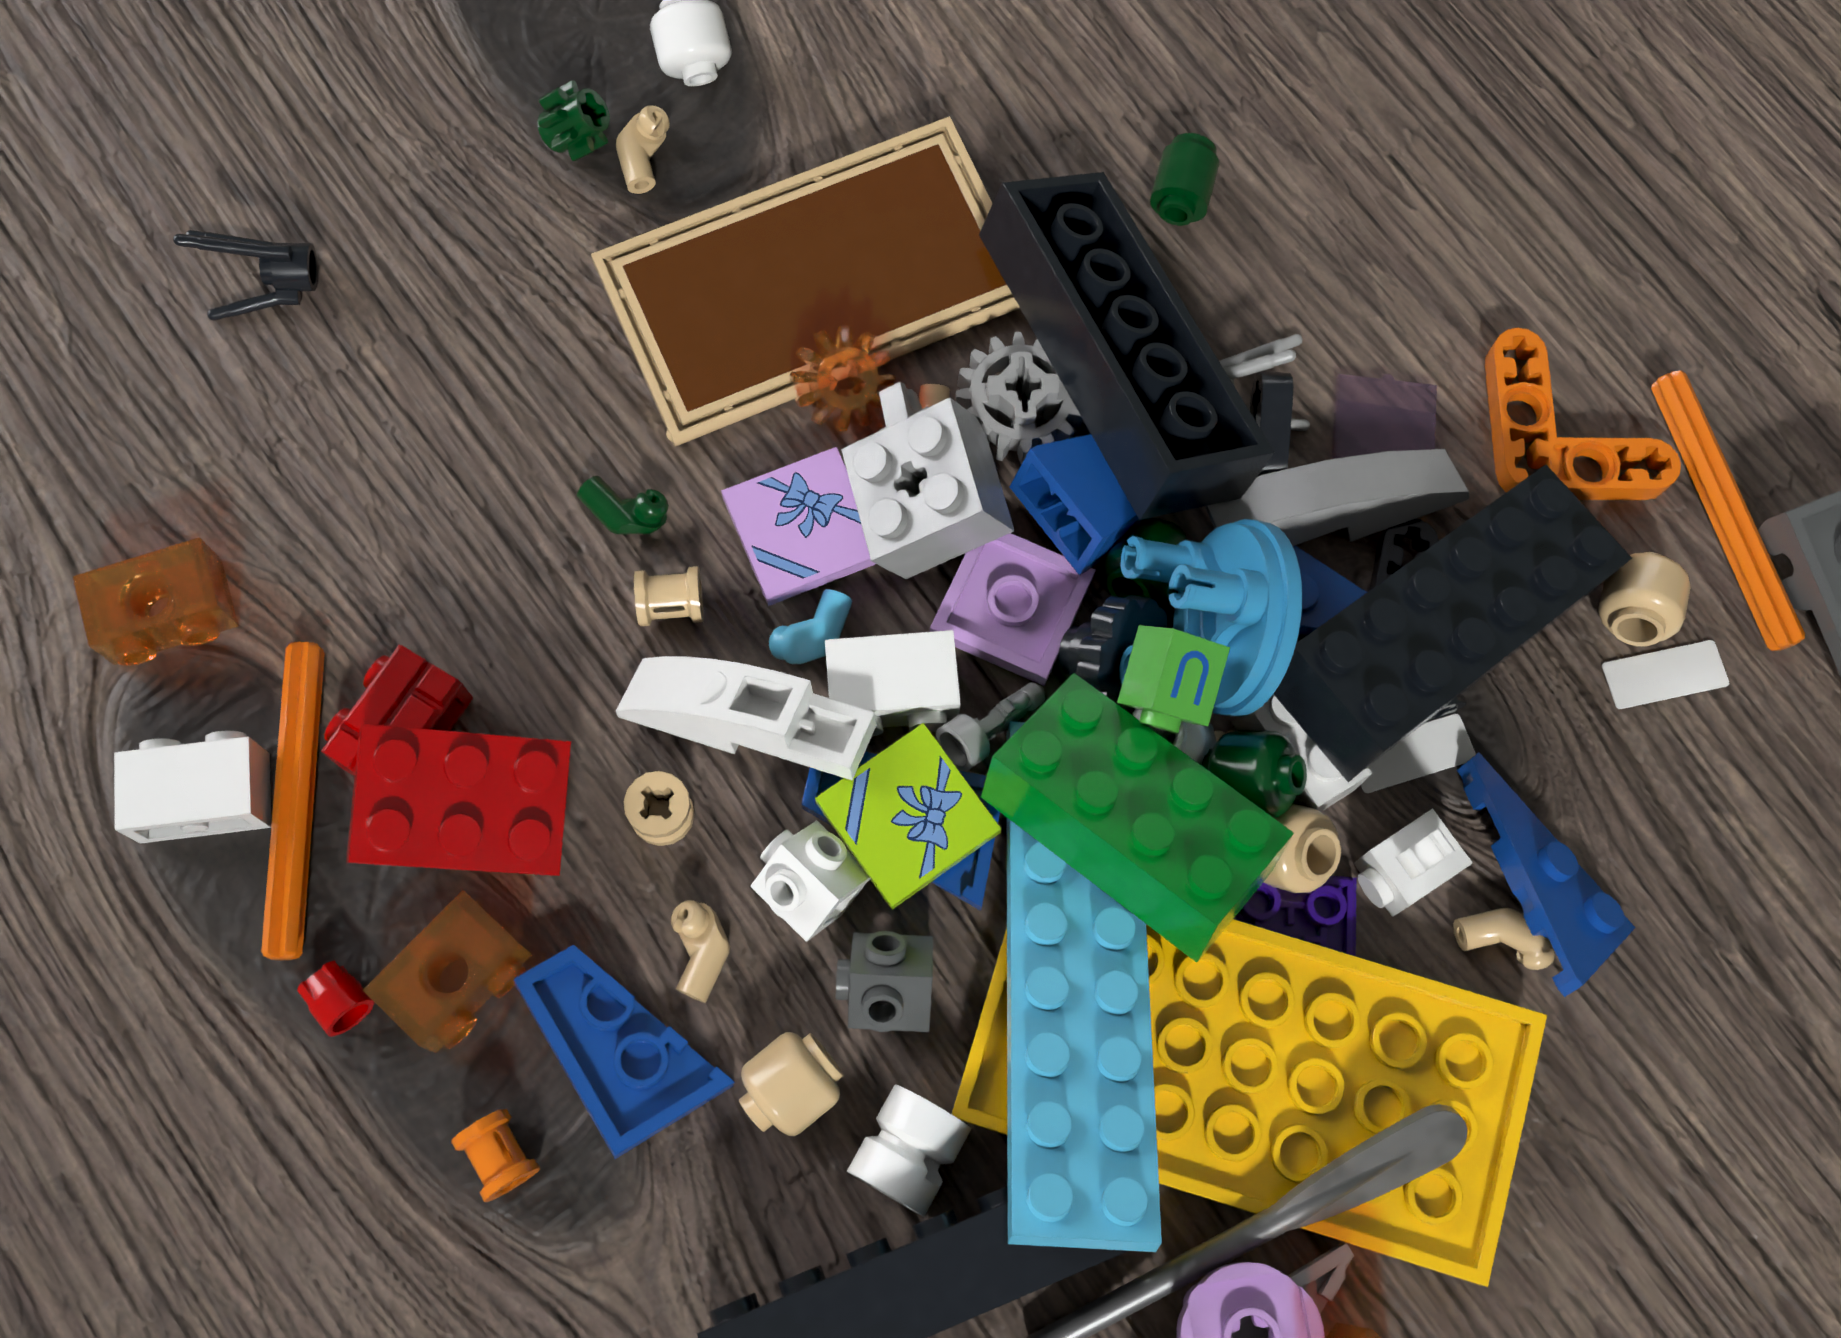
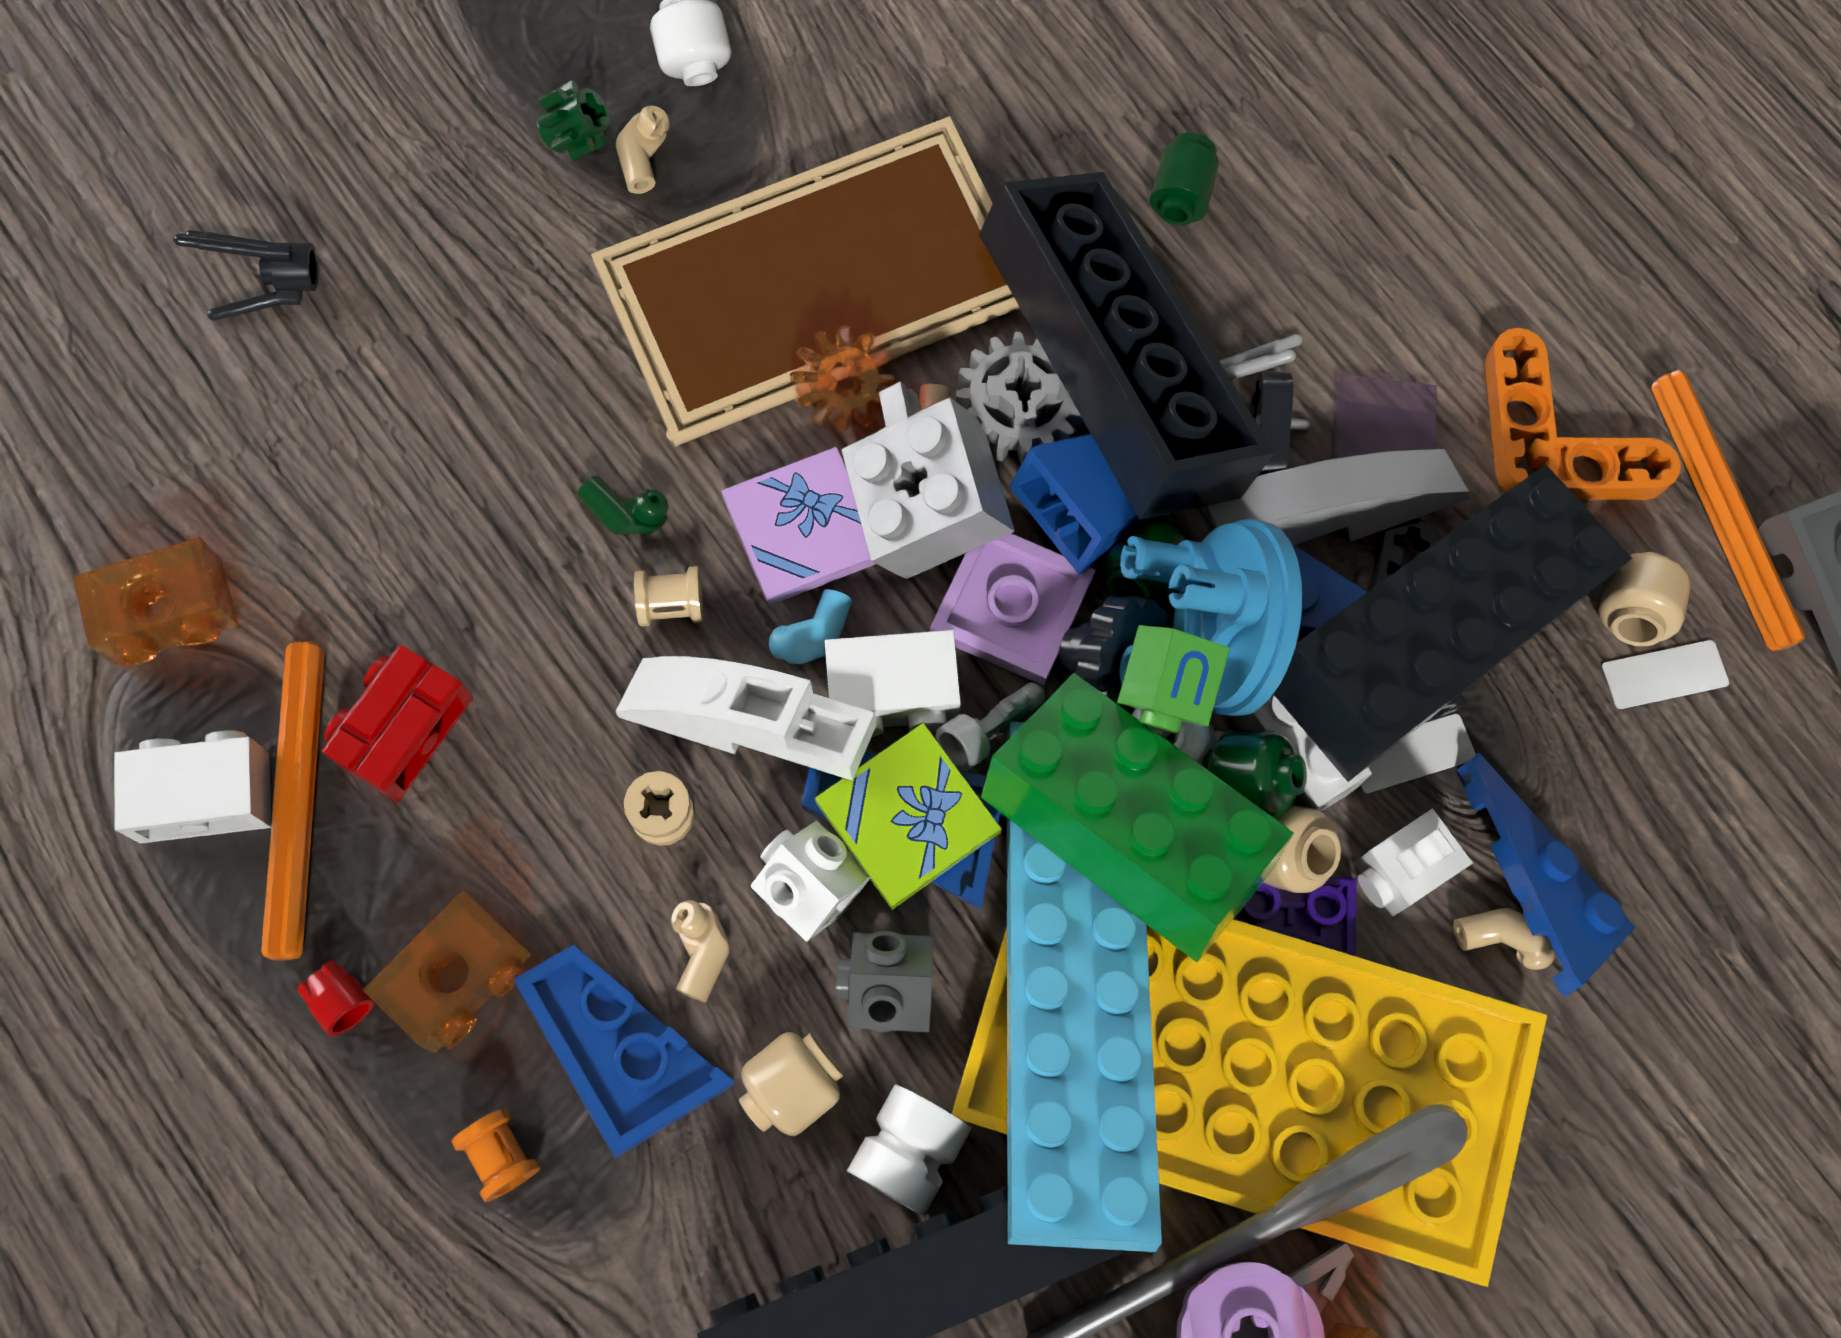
(458, 800): red brick -> none

